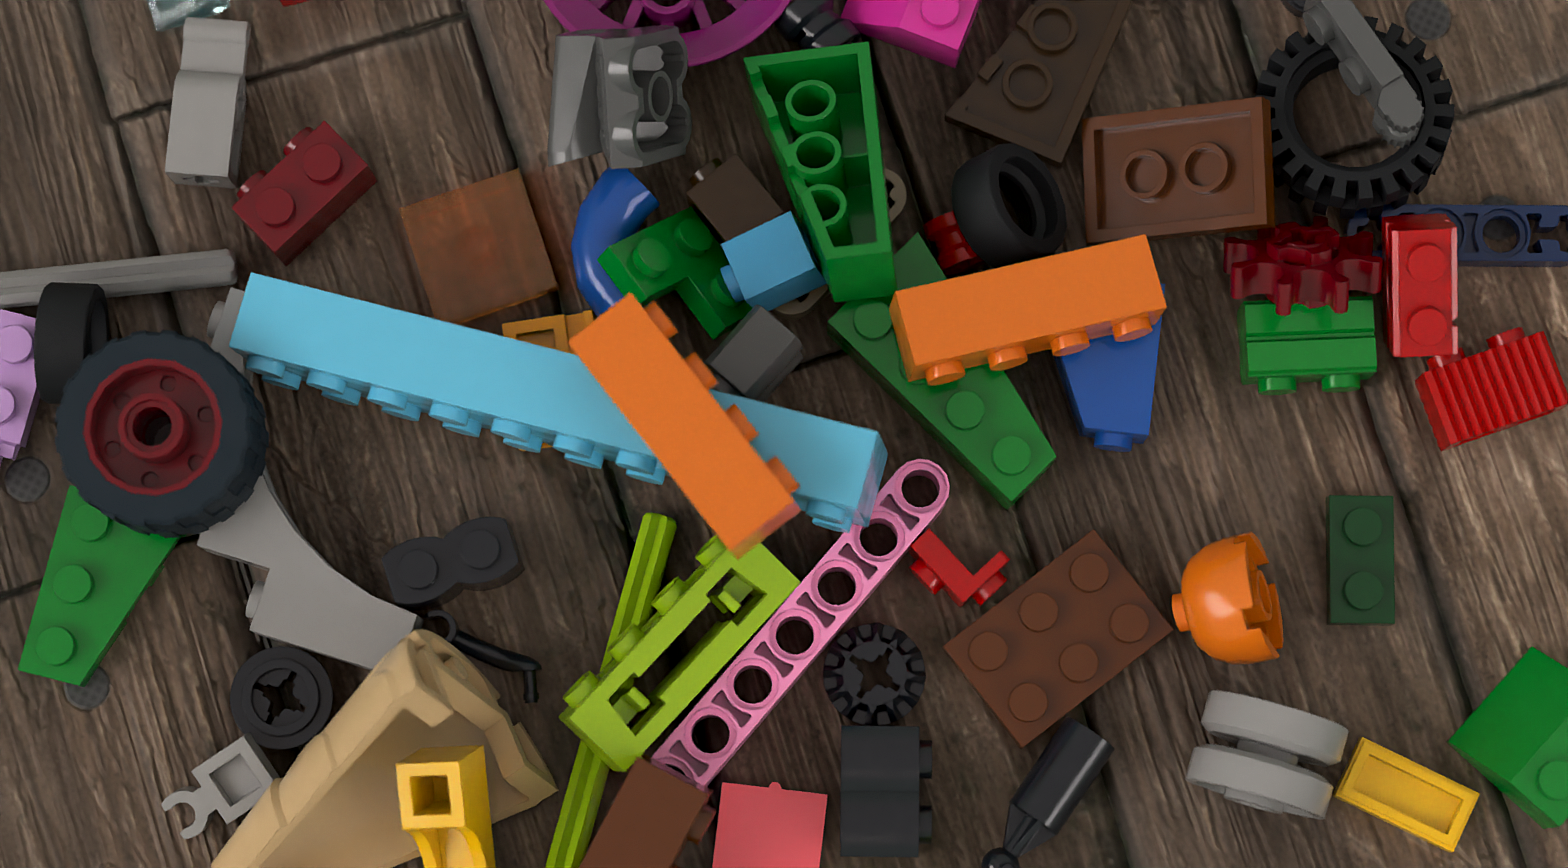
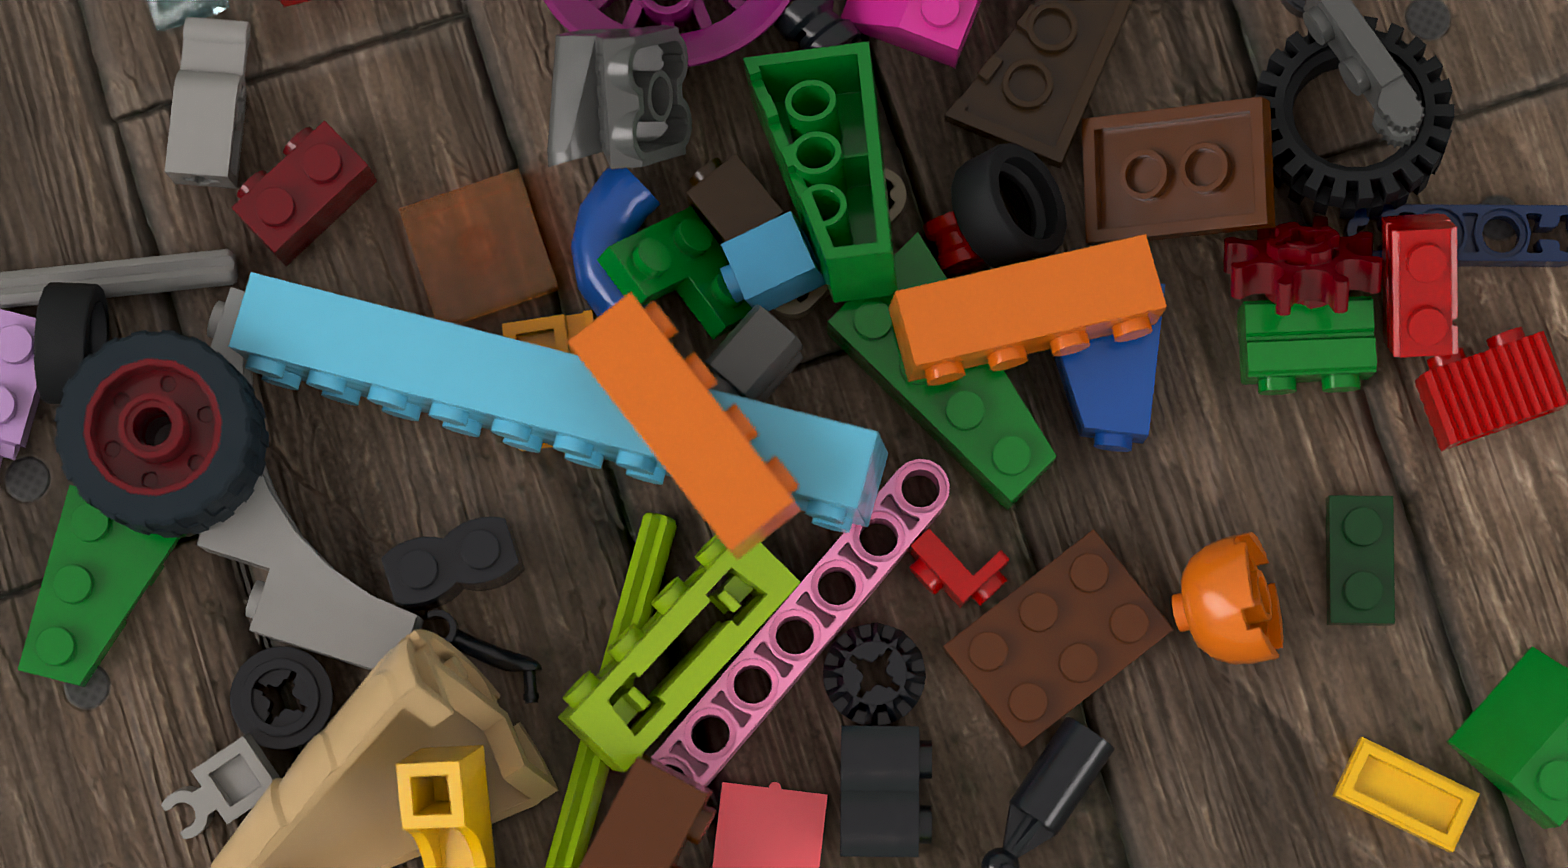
(1264, 763): light grey wheel -> none

